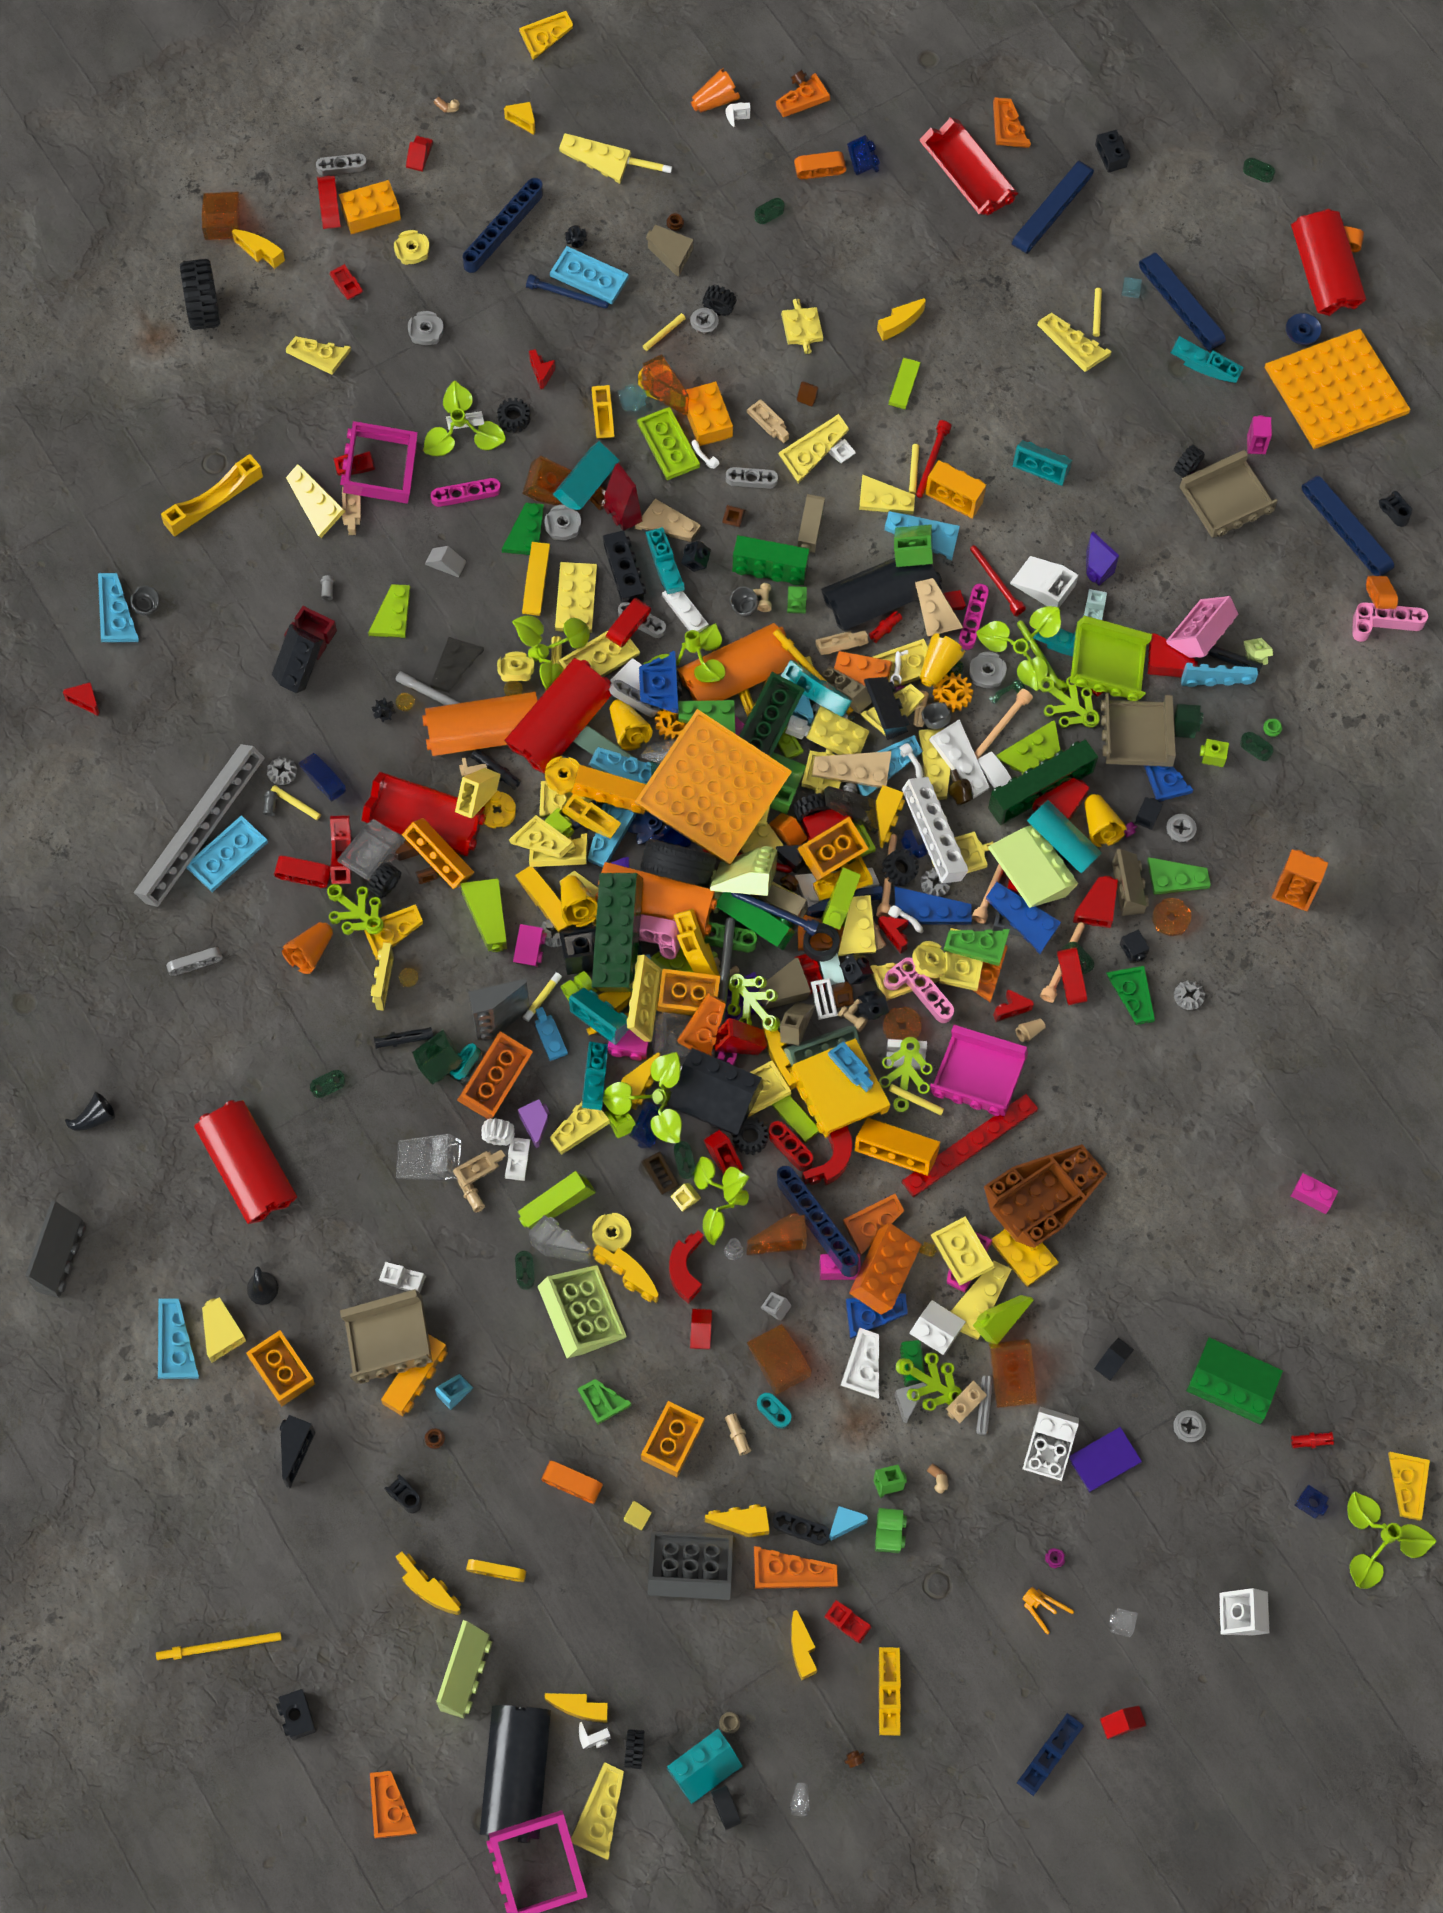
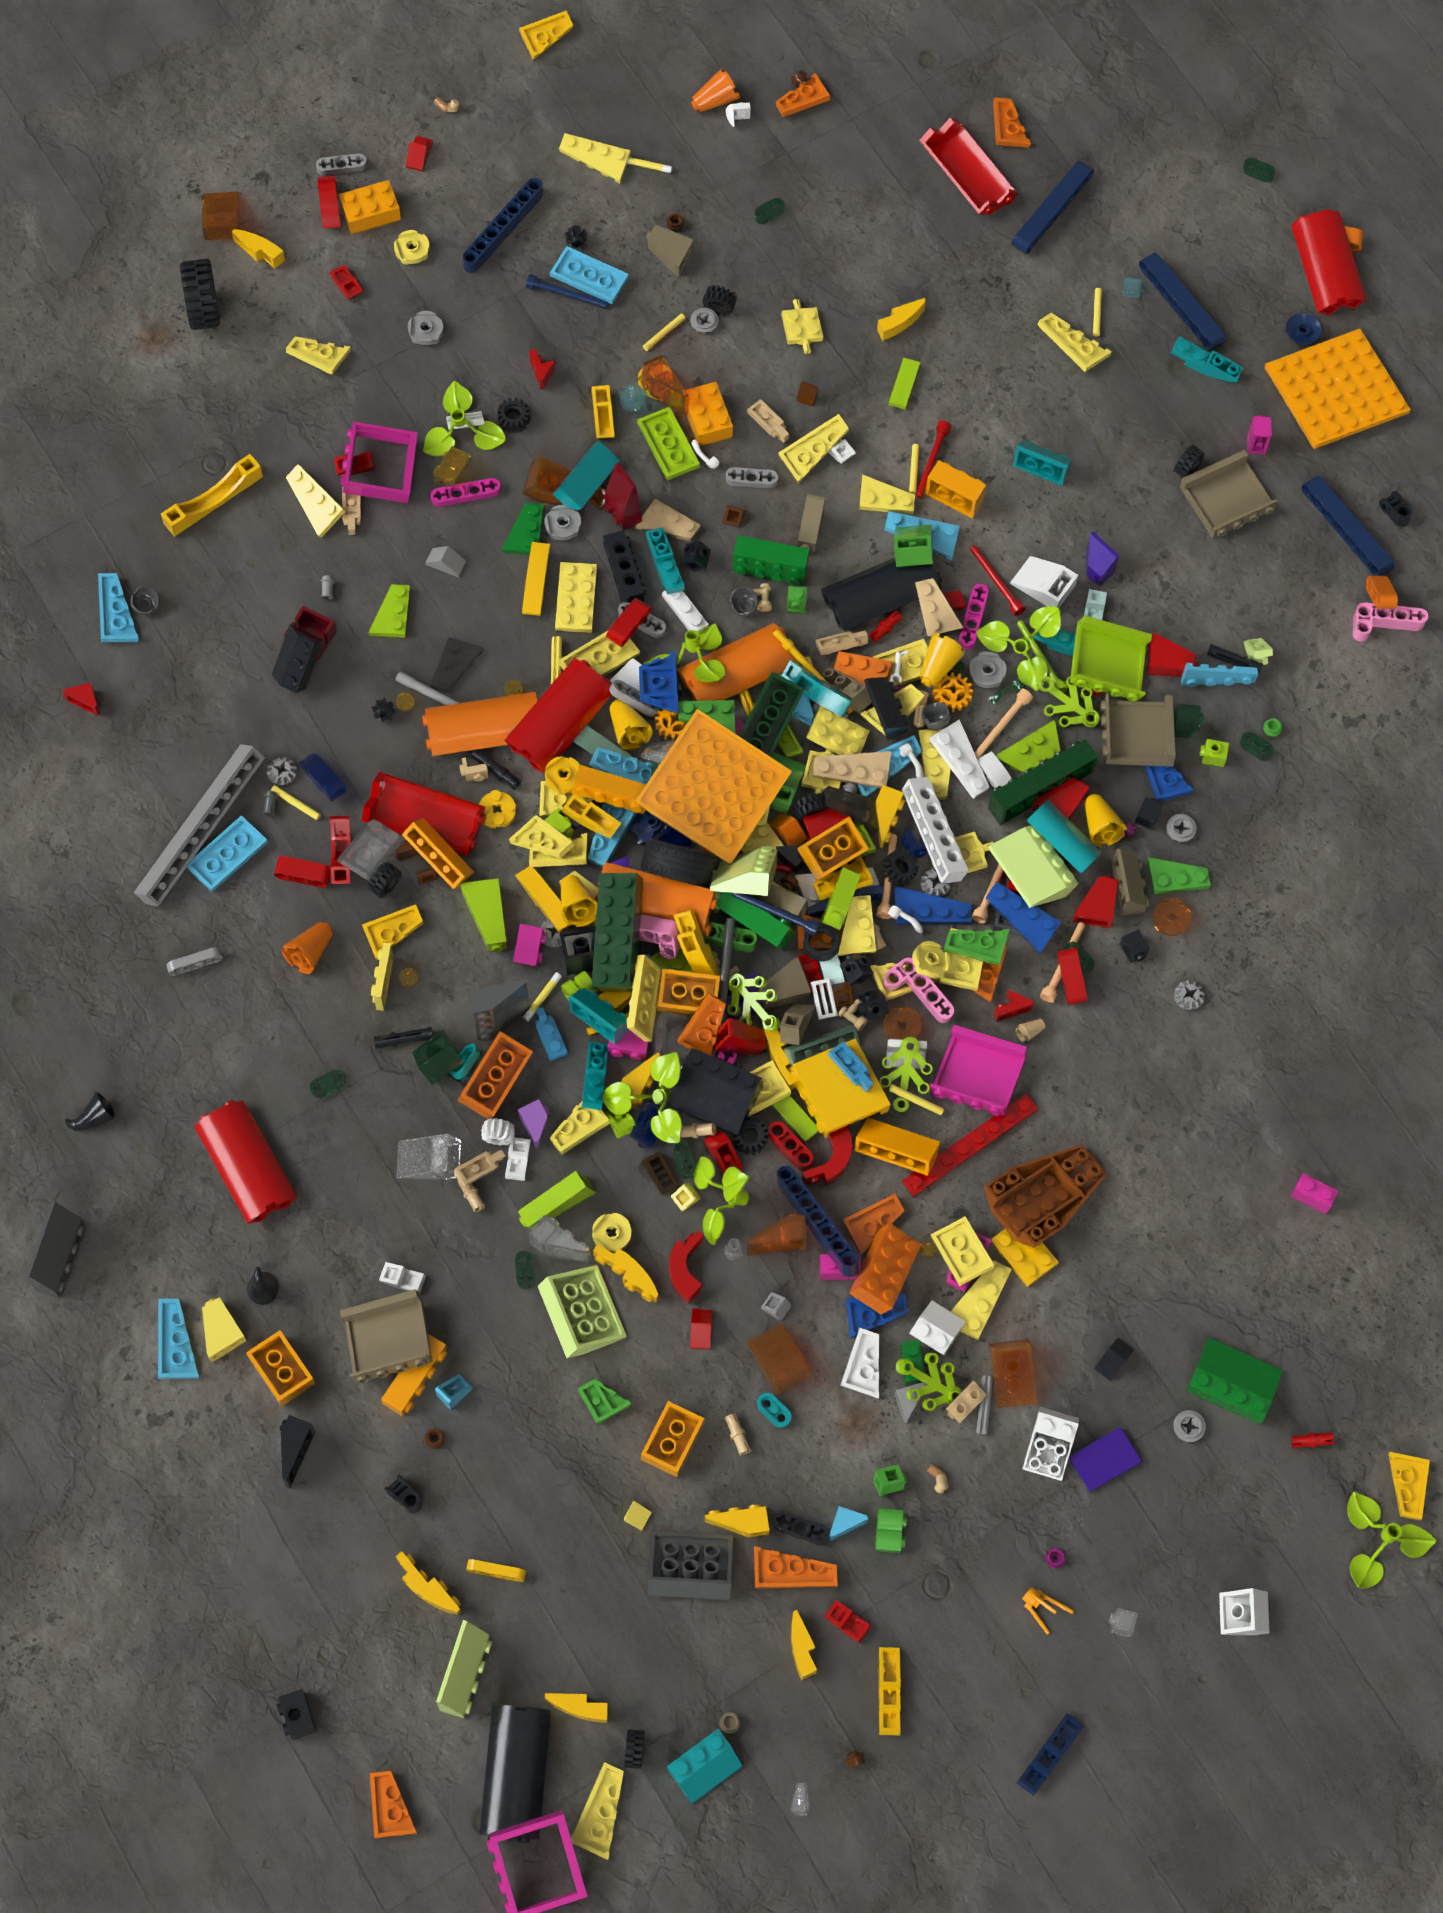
(178, 1652): yellow bar -> none
(357, 912): lime plant -> none
(452, 466): none -> clear yellow bracket
(476, 791): light yellow slope -> none
(510, 673): light yellow plate -> none
(521, 115): yellow slope -> none
(529, 631): lime plant -> none
(572, 1482): orange beam -> none
(598, 1739): white plate -> none
(697, 1130): none -> tan pin
(726, 1807): black tyre -> none
(797, 727): white plate -> none
(820, 165): orange beam -> none
(863, 155): clear blue bracket -> none
(891, 928): red slope -> none
(960, 789): dark brown piece -> none
(998, 1320): lime slope -> none
(1112, 150): black brick -> none
(1122, 1721): red slope -> none
(1134, 993): green wing -> none
(1203, 626): bright pink slope -> none
(1300, 880): orange brick -> none
(1311, 1493): clear blue brick -> none

